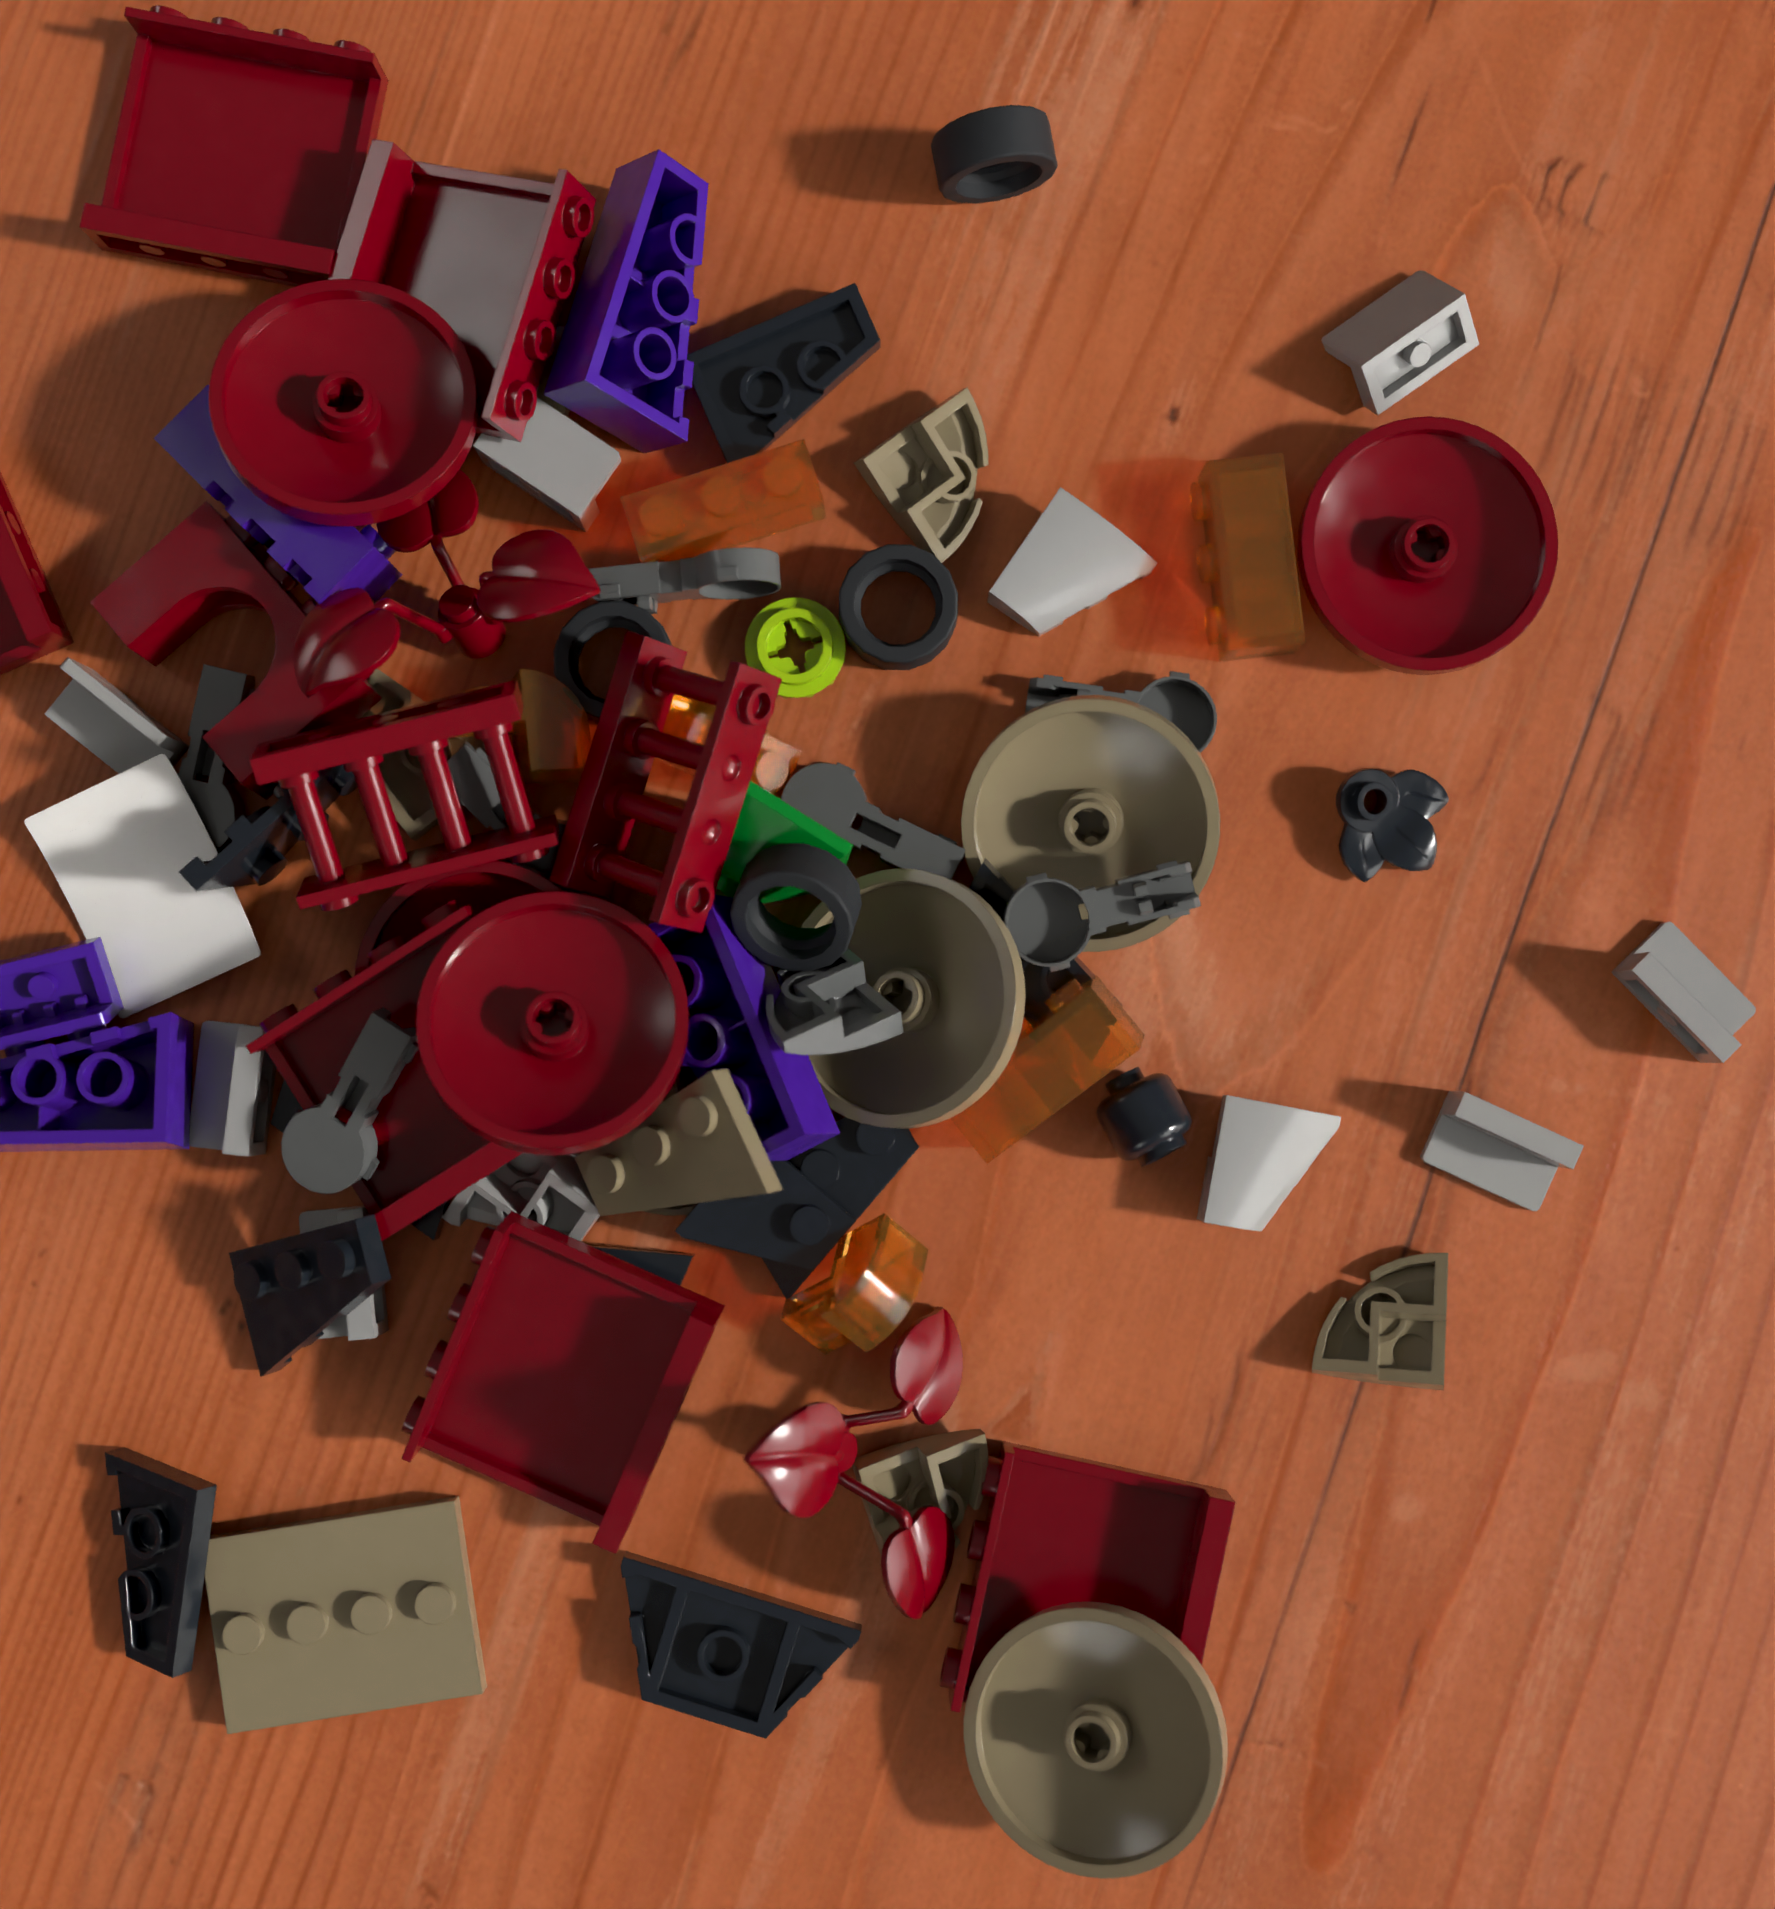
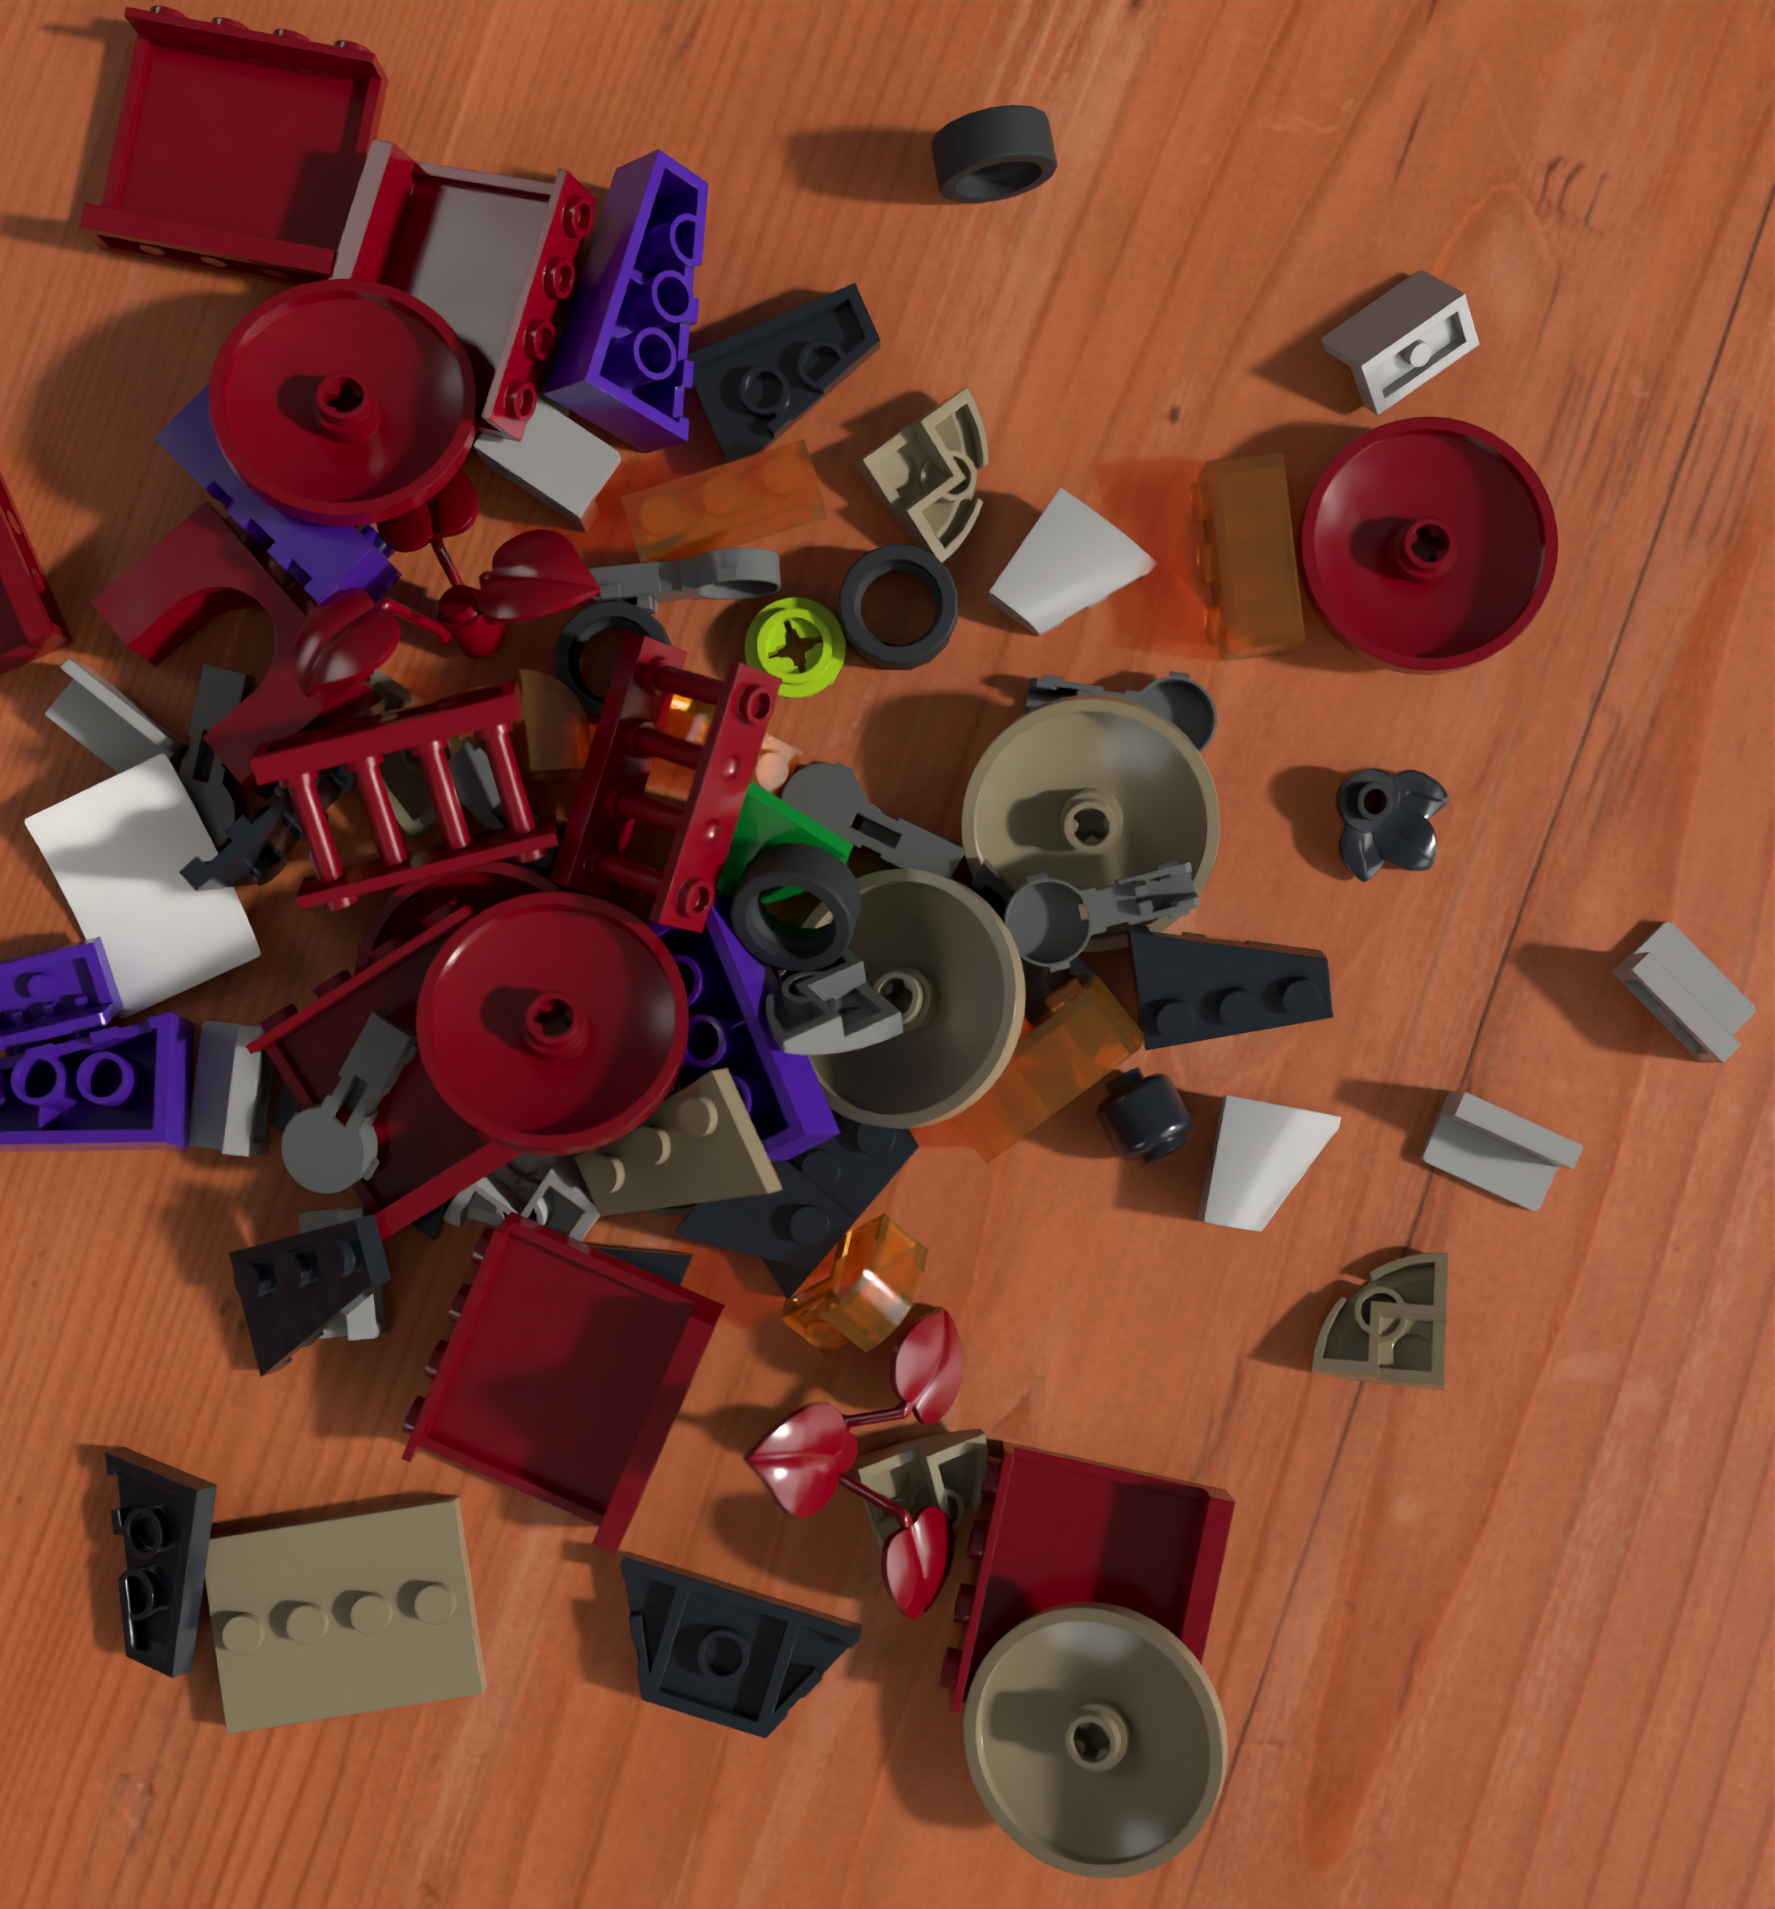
(1217, 988): none -> black wing

